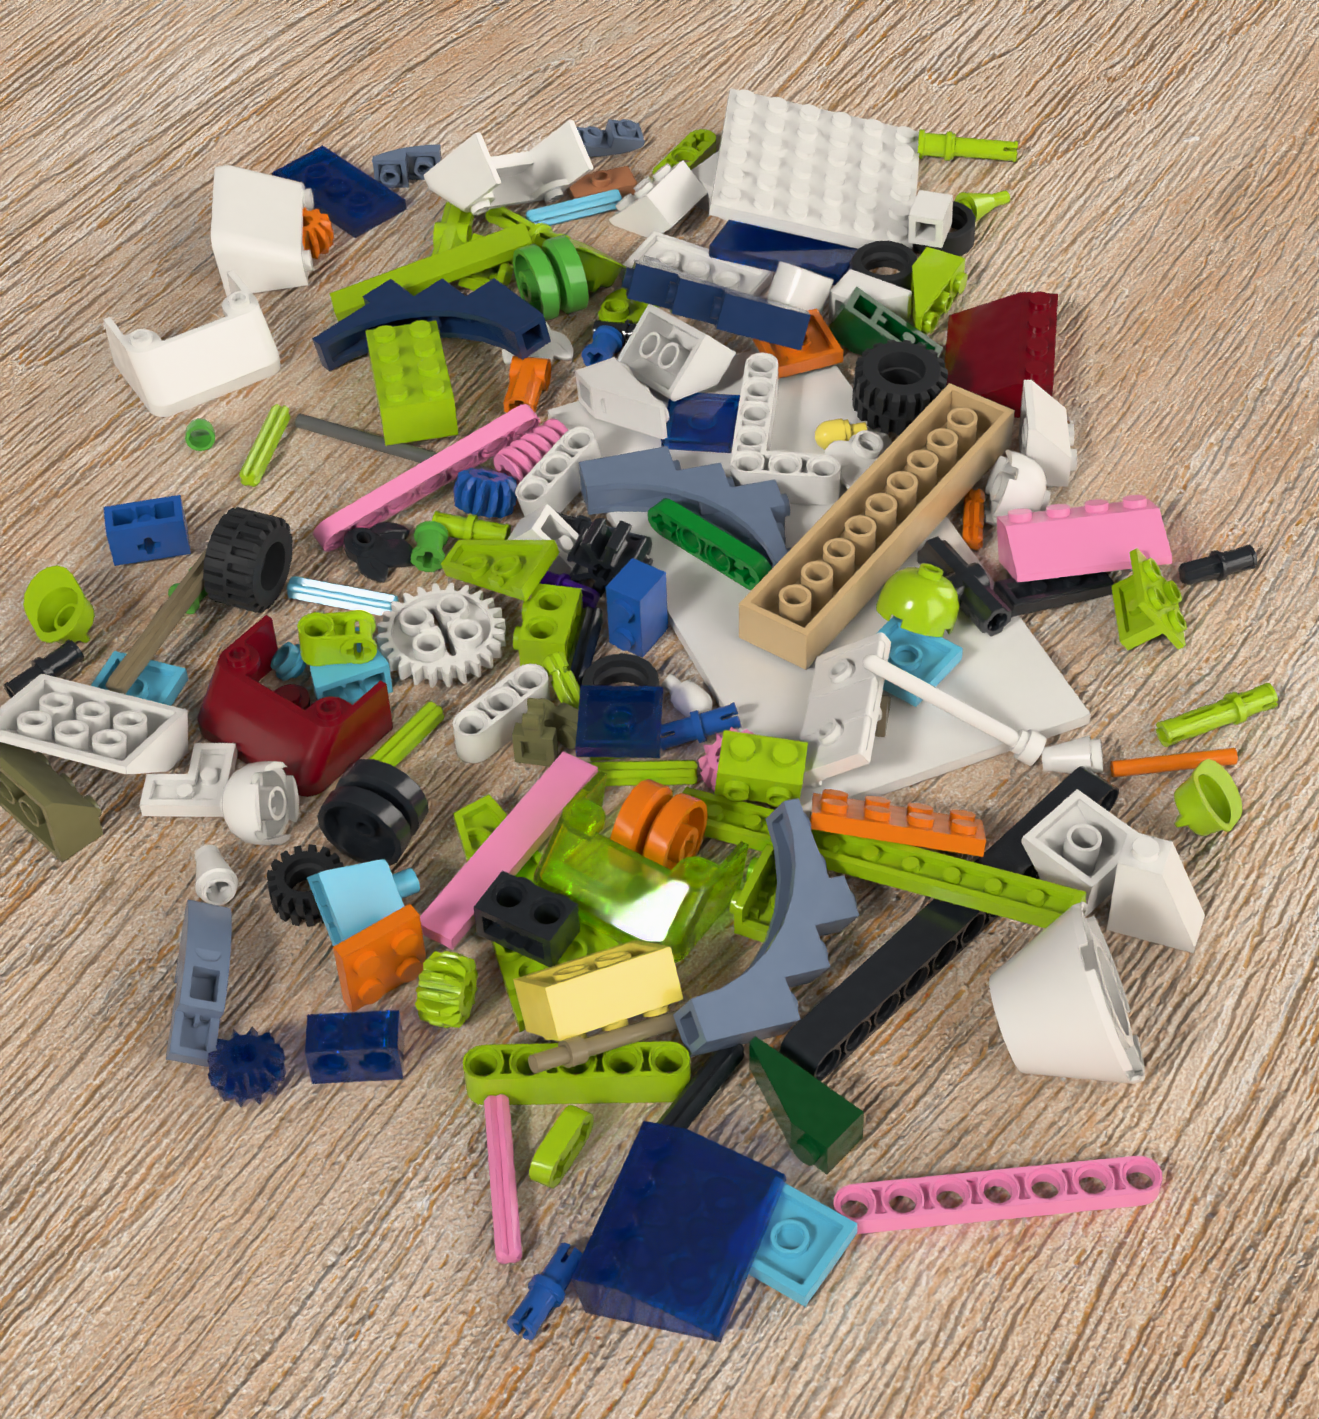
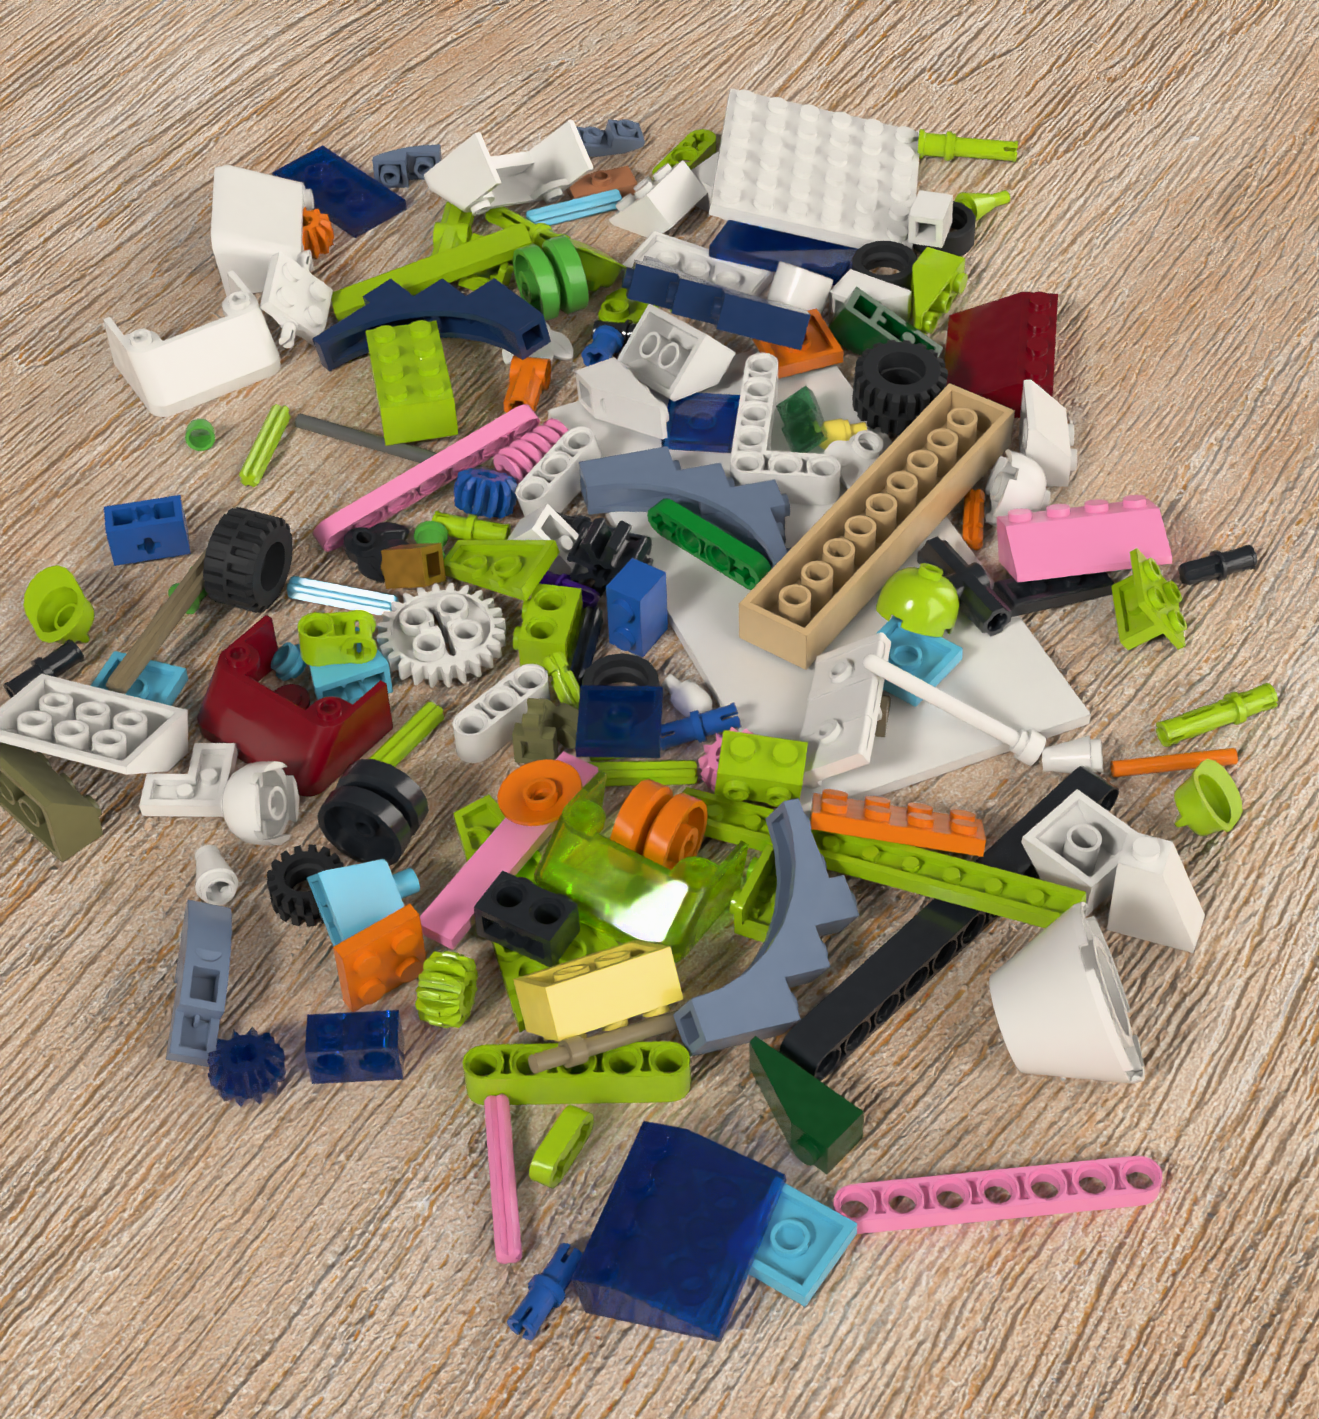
(295, 298): none -> white plate
(413, 565): none -> pearl gold brick
(538, 792): none -> orange dish
(702, 1087): black axle -> none
(802, 421): none -> clear green slope

